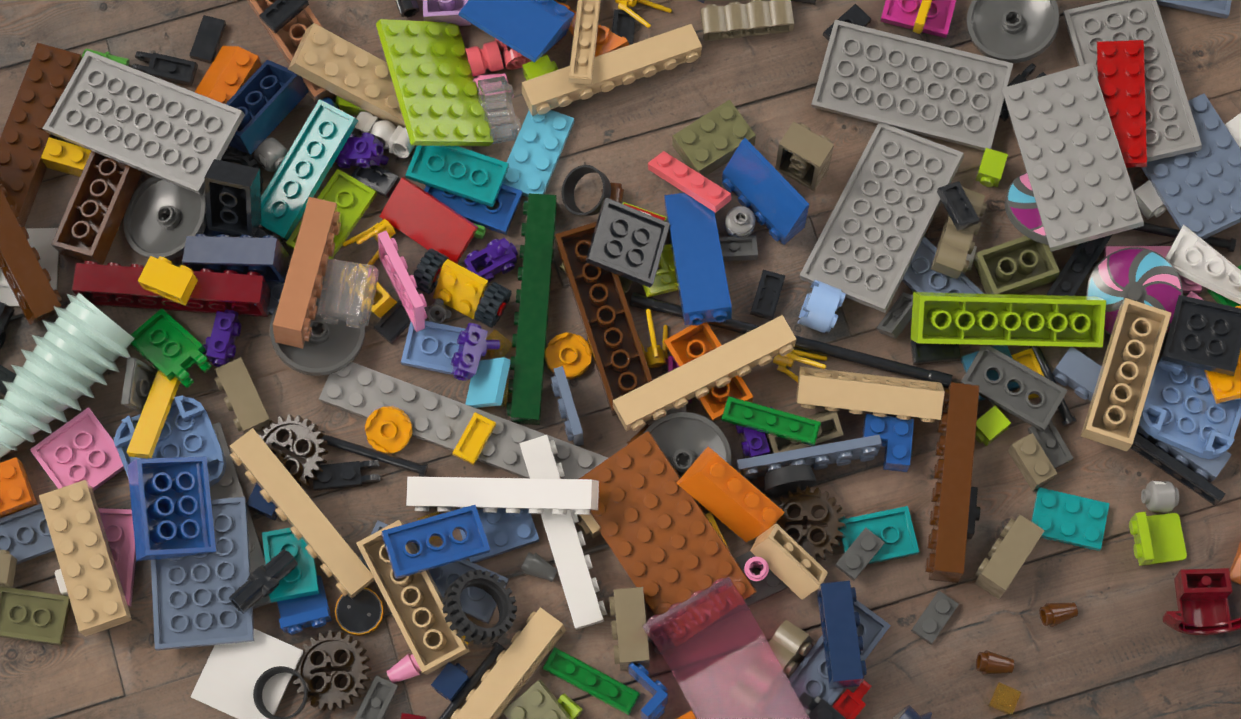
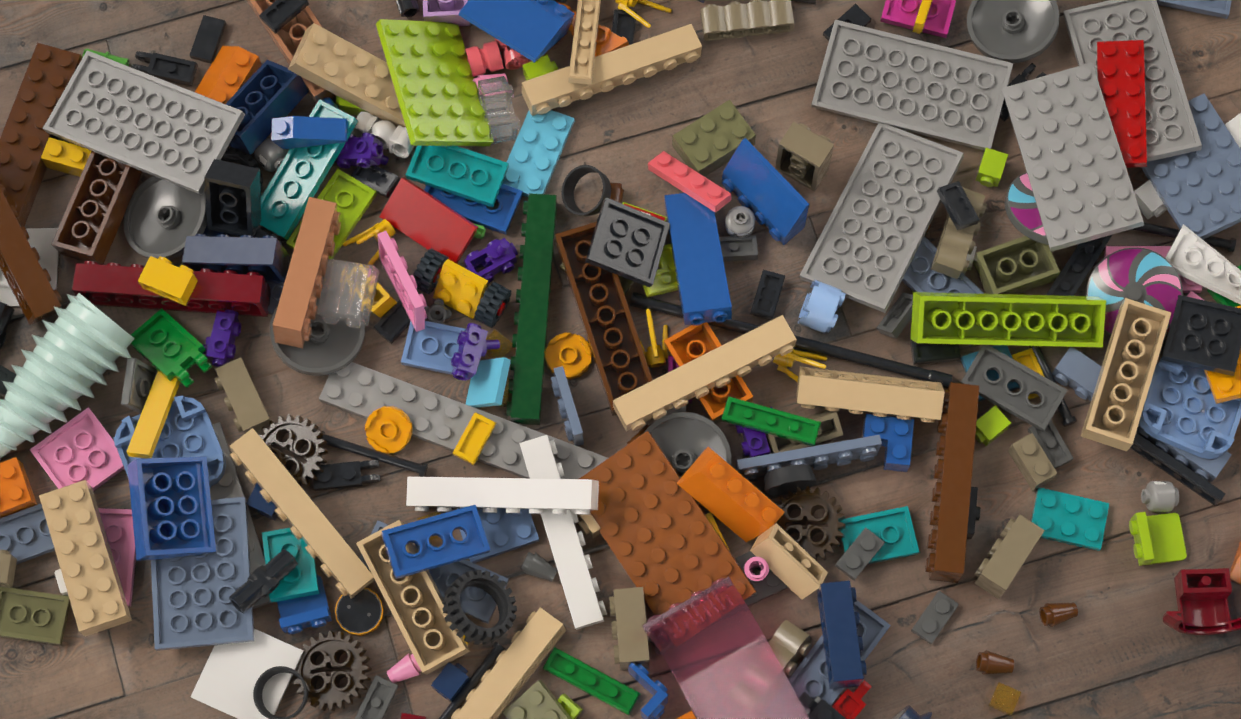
(308, 131): none -> blue slope

